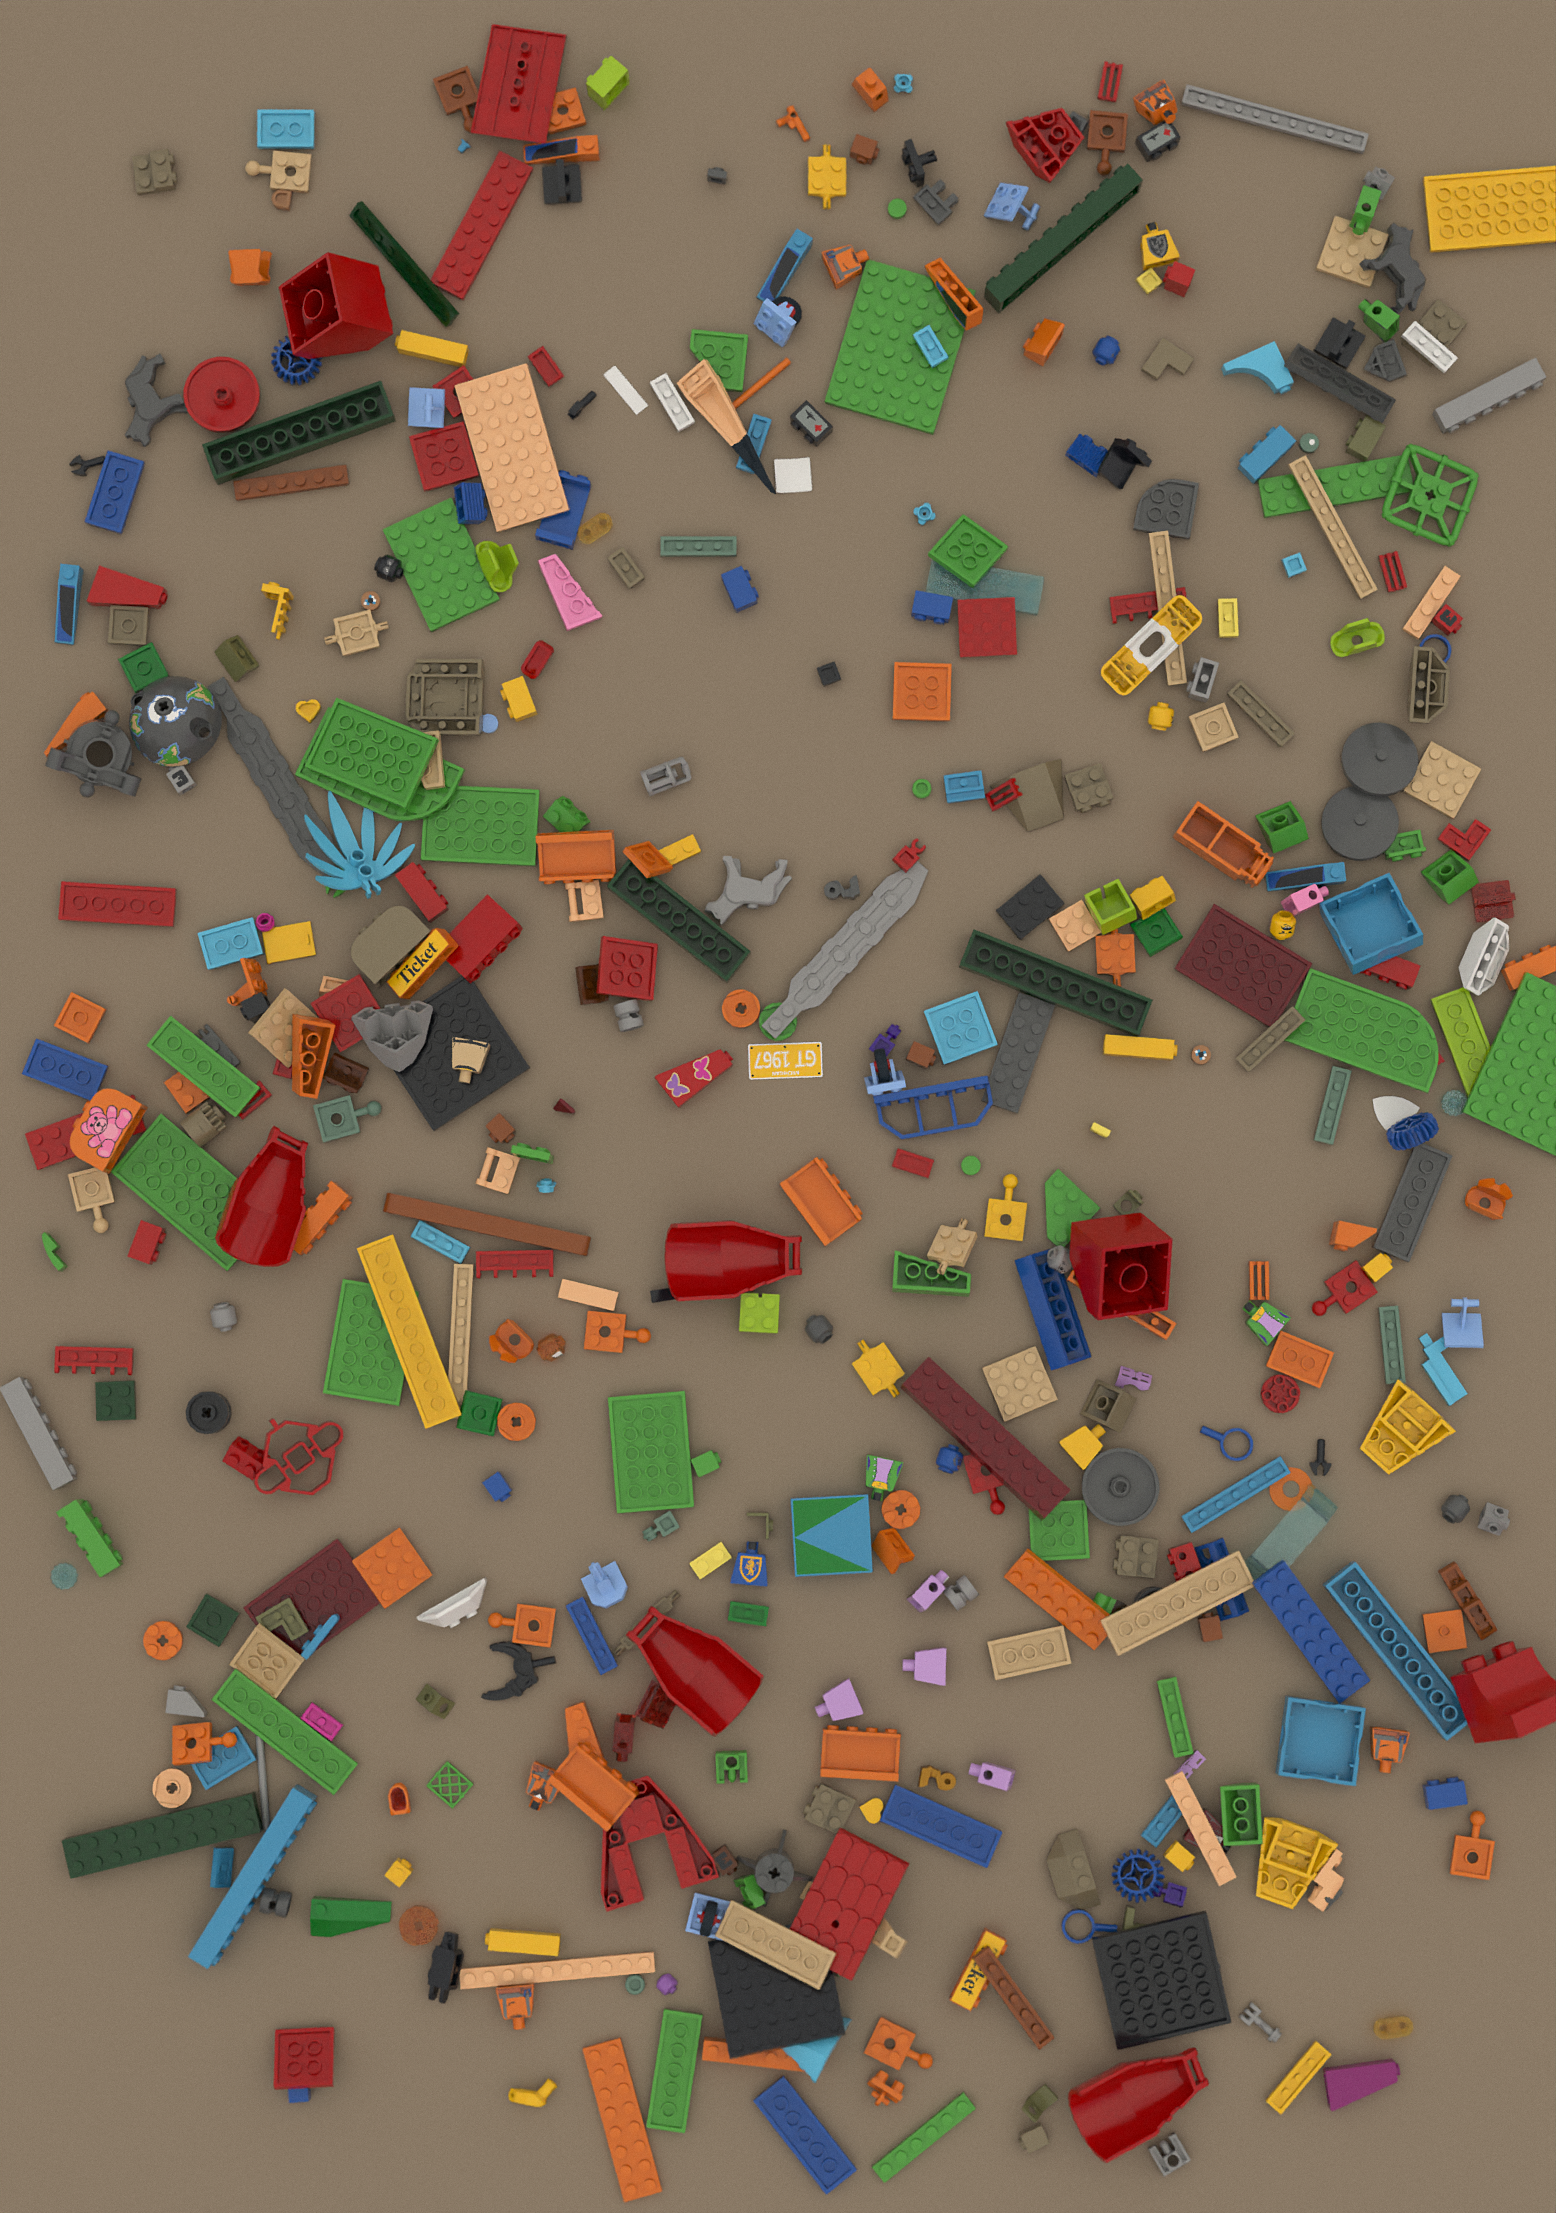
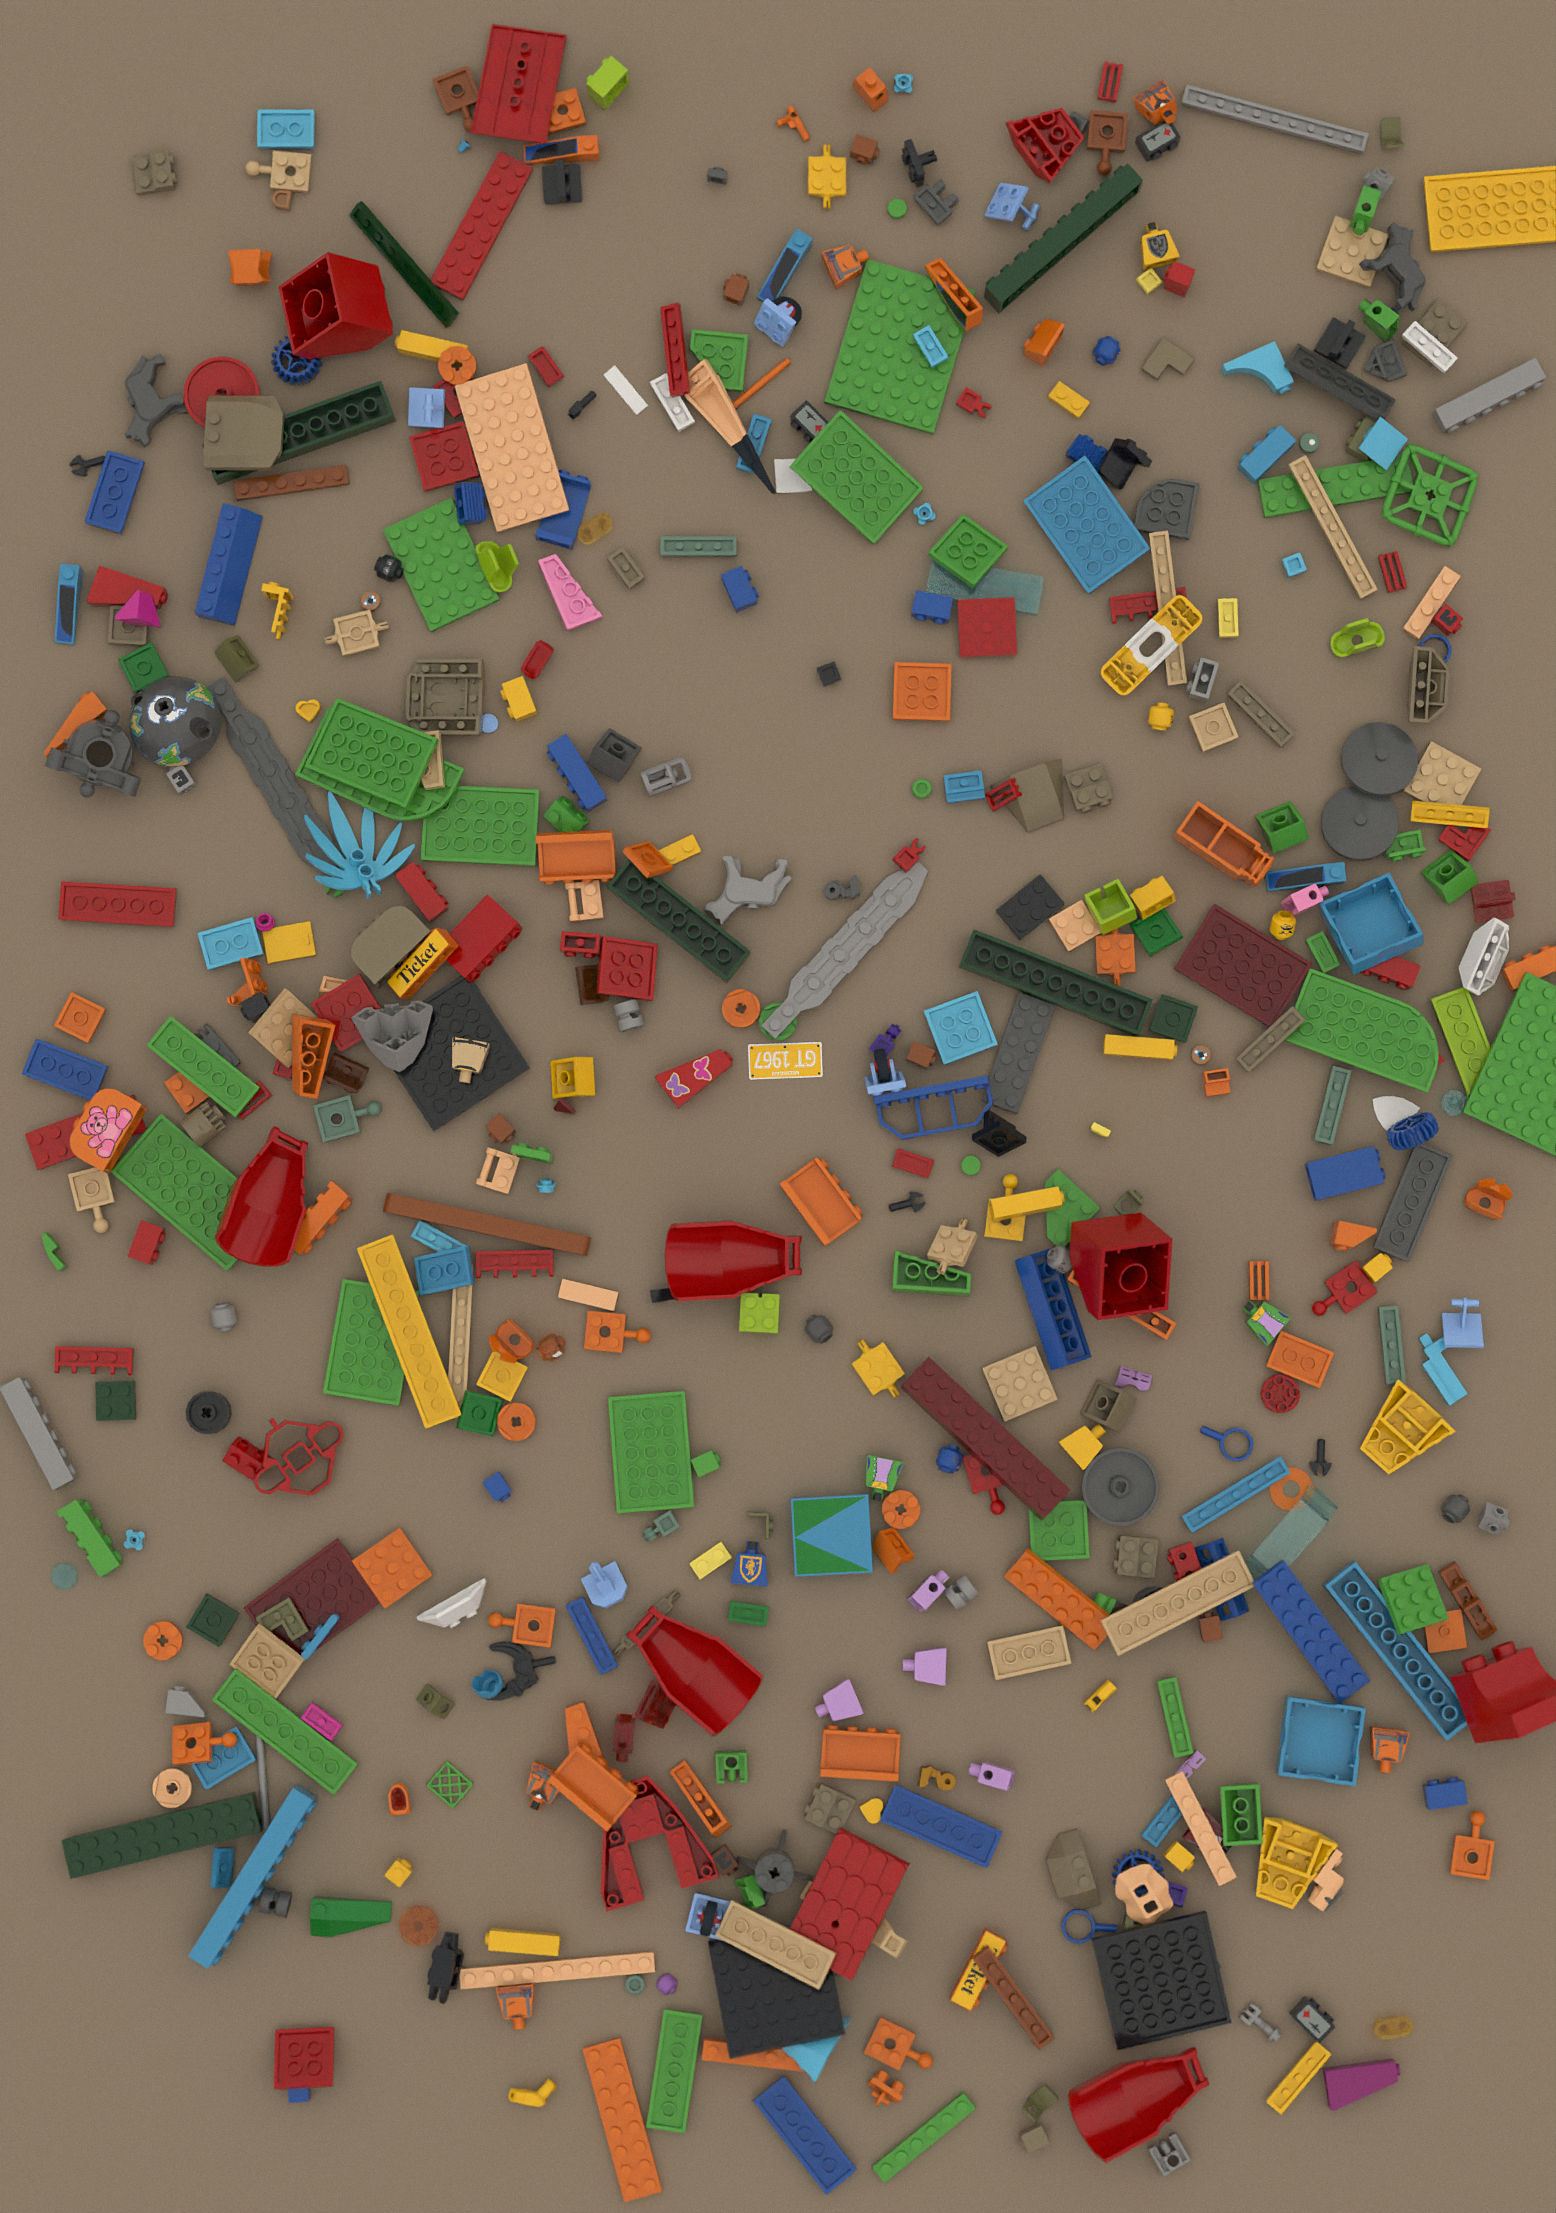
(129, 1540): none -> medium azure plate
(139, 611): none -> dark pink slope
(228, 564): none -> blue slope
(242, 433): none -> dark tan wedge
(444, 1270): none -> dark azure plate
(465, 372): none -> orange plate
(487, 1684): none -> dark azure hair
(501, 1377): none -> yellow plate
(572, 1077): none -> yellow slope
(577, 773): none -> blue brick
(580, 943): none -> red brick
(613, 755): none -> dark grey slope
(675, 350): none -> red plate
(700, 1799): none -> orange slope
(736, 289): none -> dark orange brick
(856, 477): none -> bright green plate
(907, 1203): none -> black bar
(971, 401): none -> red plate
(998, 1135): none -> black bracket
(1026, 1203): none -> yellow brick
(1068, 399): none -> yellow plate
(1087, 524): none -> dark azure plate
(1103, 1693): none -> yellow bar
(1157, 1890): none -> light nougat piece
(1173, 1018): none -> dark green plate
(1216, 1082): none -> orange piece
(1312, 2019): none -> brick
(1322, 952): none -> bright green plate
(1344, 1173): none -> blue panel
(1382, 443): none -> medium azure piece
(1391, 132): none -> olive bracket
(1413, 1599): none -> bright green plate
(1450, 814): none -> yellow plate

